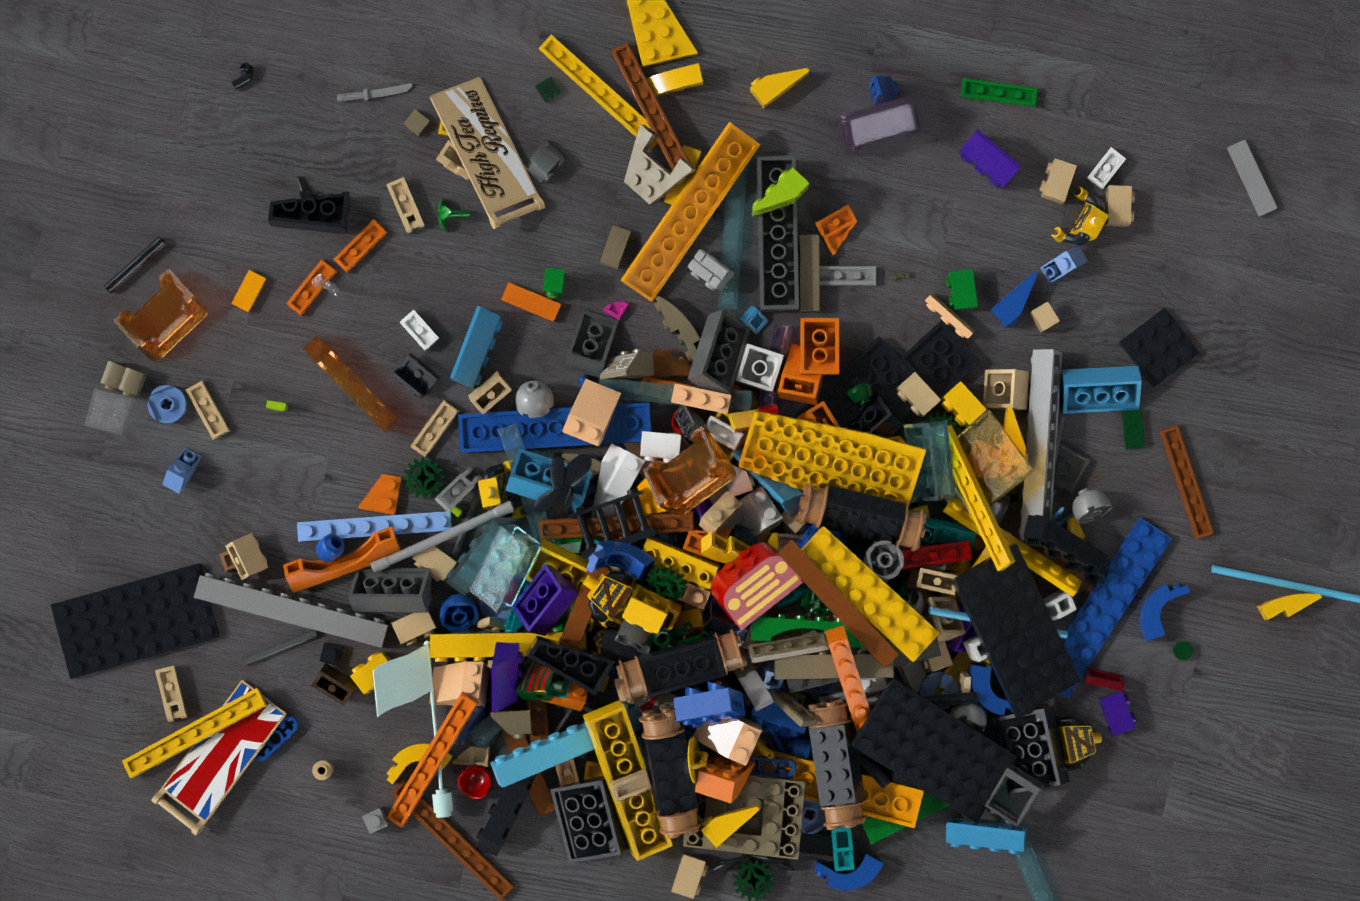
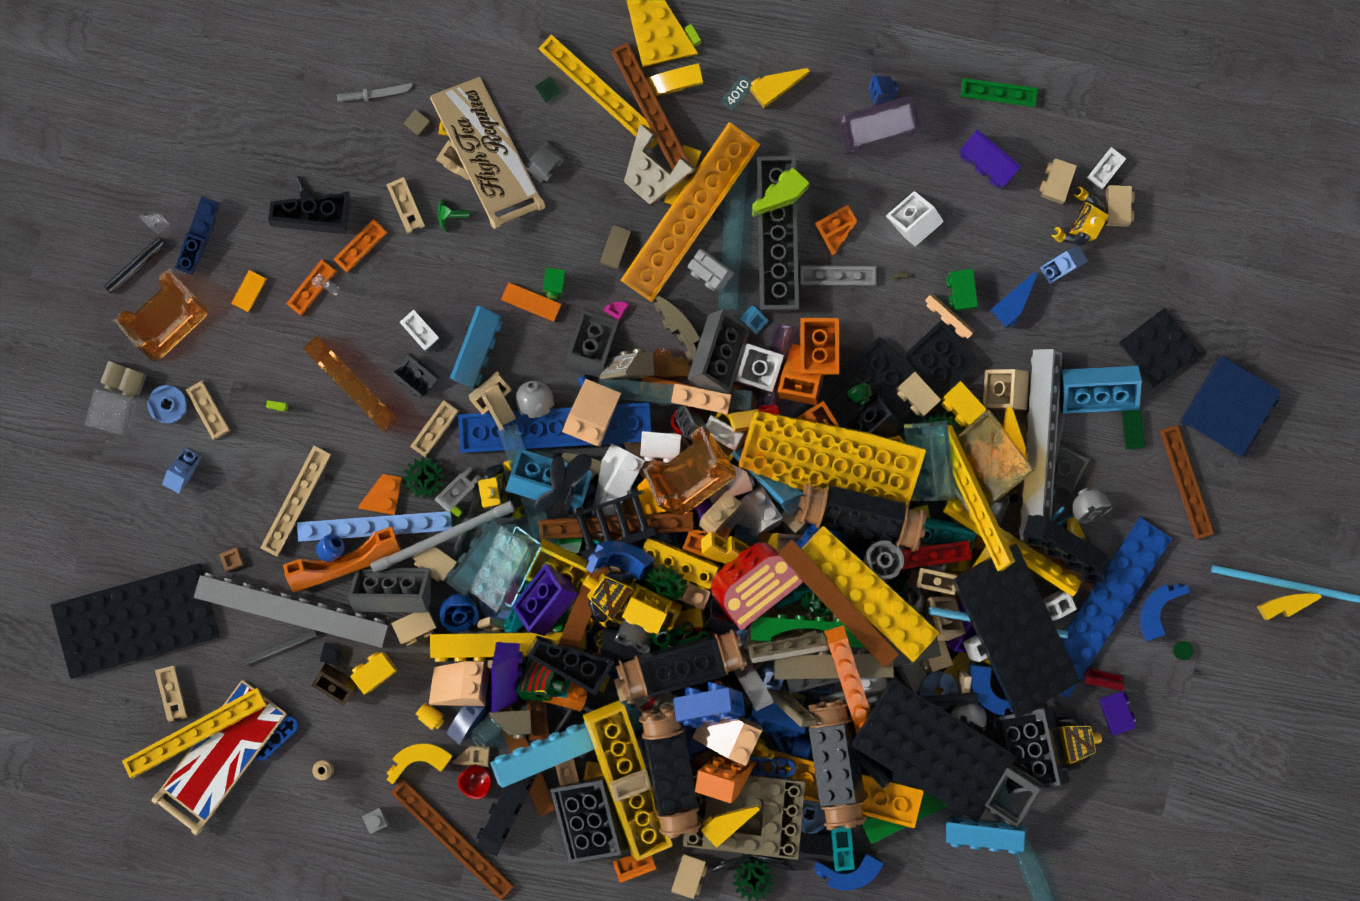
(154, 221): none -> clear slope
(198, 235): none -> dark blue slope
(245, 76): black arm -> none
(247, 556): tan brick -> none
(295, 501): none -> tan plate
(403, 682): light aqua flag -> none
(430, 716): none -> yellow brick
(432, 759): orange tile -> none
(498, 406): none -> tan panel
(629, 867): none -> orange hinge
(692, 35): none -> lime tile
(694, 760): yellow shield -> none
(737, 92): none -> clear light blue sticker
(809, 273): dark tan tile -> none
(915, 218): none -> white slope
(1044, 317): tan panel -> none
(1231, 406): none -> dark blue panel
(1252, 178): light grey tile -> none

